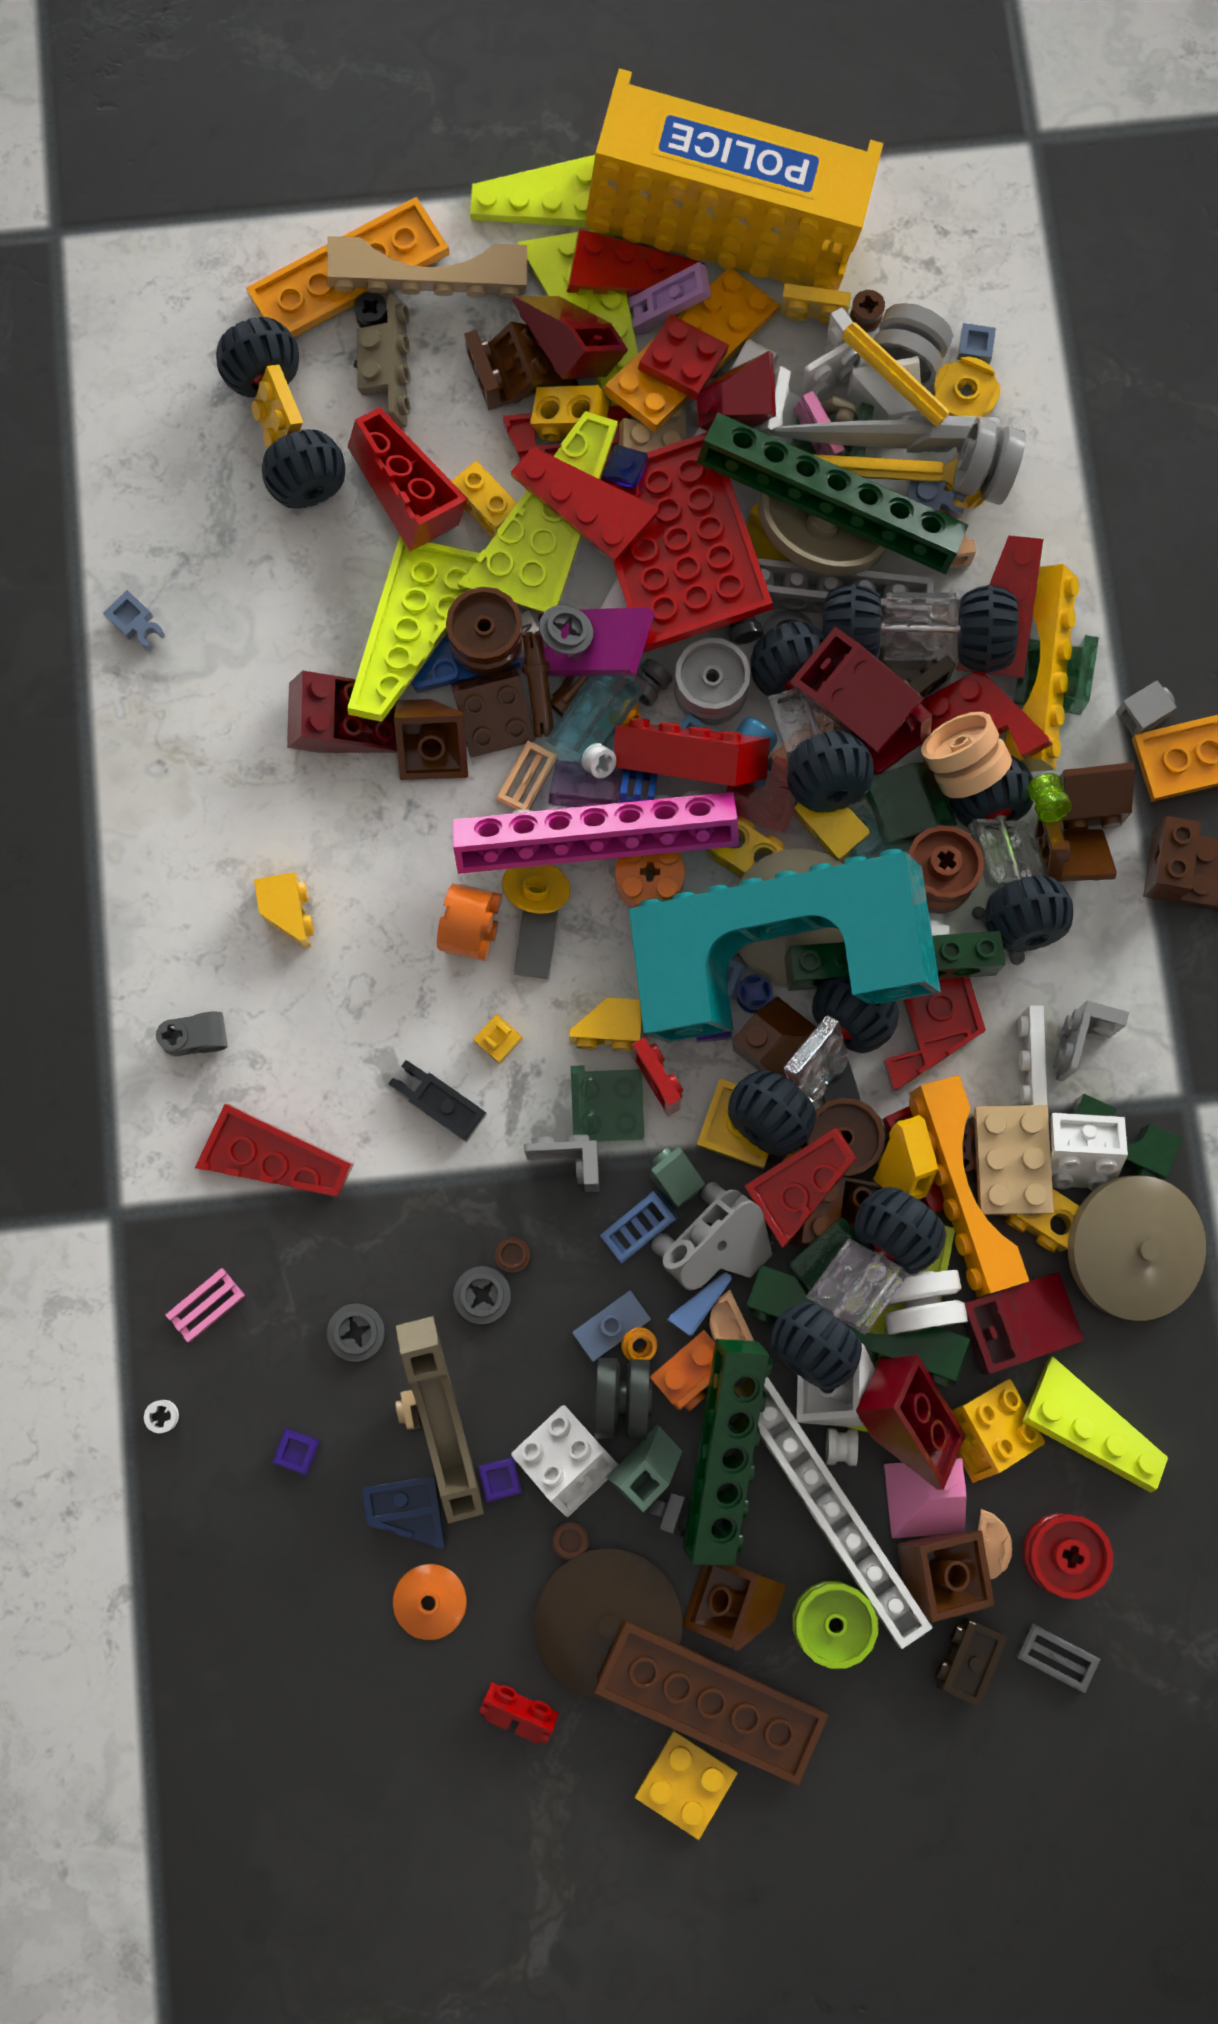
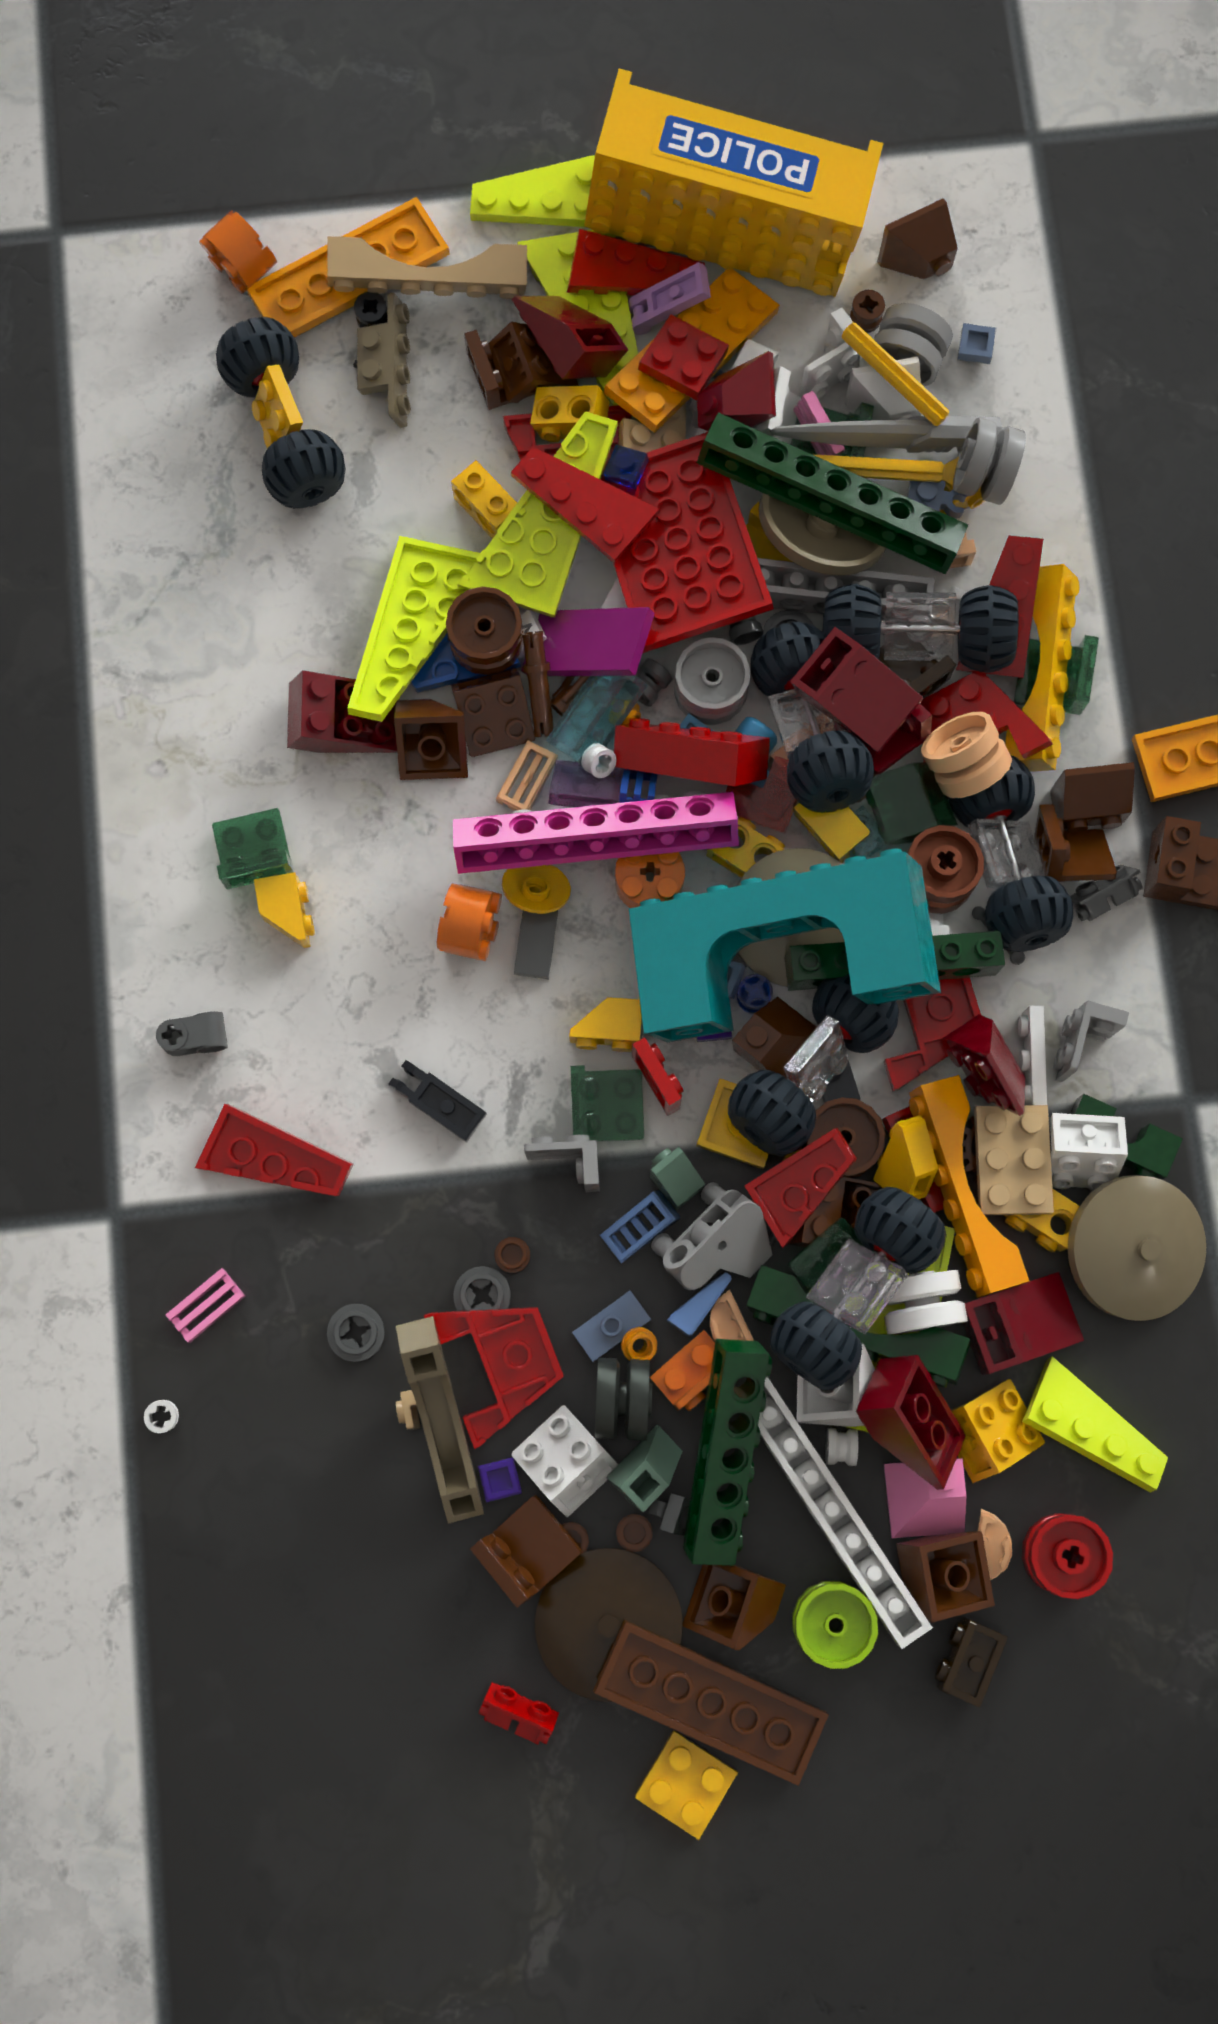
(131, 618): sand blue plate -> none
(238, 251): none -> orange brick
(251, 848): none -> clear green bracket
(296, 1452): dark purple tile -> none
(405, 480): red wedge -> none
(406, 1509): dark blue wing -> none
(449, 1601): orange dish -> none
(498, 1039): yellow tile -> none
(515, 1357): none -> red wing
(526, 1551): none -> reddish brown bracket
(579, 634): dark grey gear -> none
(634, 1532): none -> reddish brown tile
(812, 302): yellow plate -> none
(837, 405): dark tan arm -> none
(920, 242): none -> reddish brown slope
(967, 372): yellow plate -> none
(987, 1064): none -> dark red slope
(1028, 1643): flat silver tile -> none
(1049, 797): clear neon green wheel -> none
(1092, 895): none -> dark grey hinge
(1147, 708): light grey brick -> none

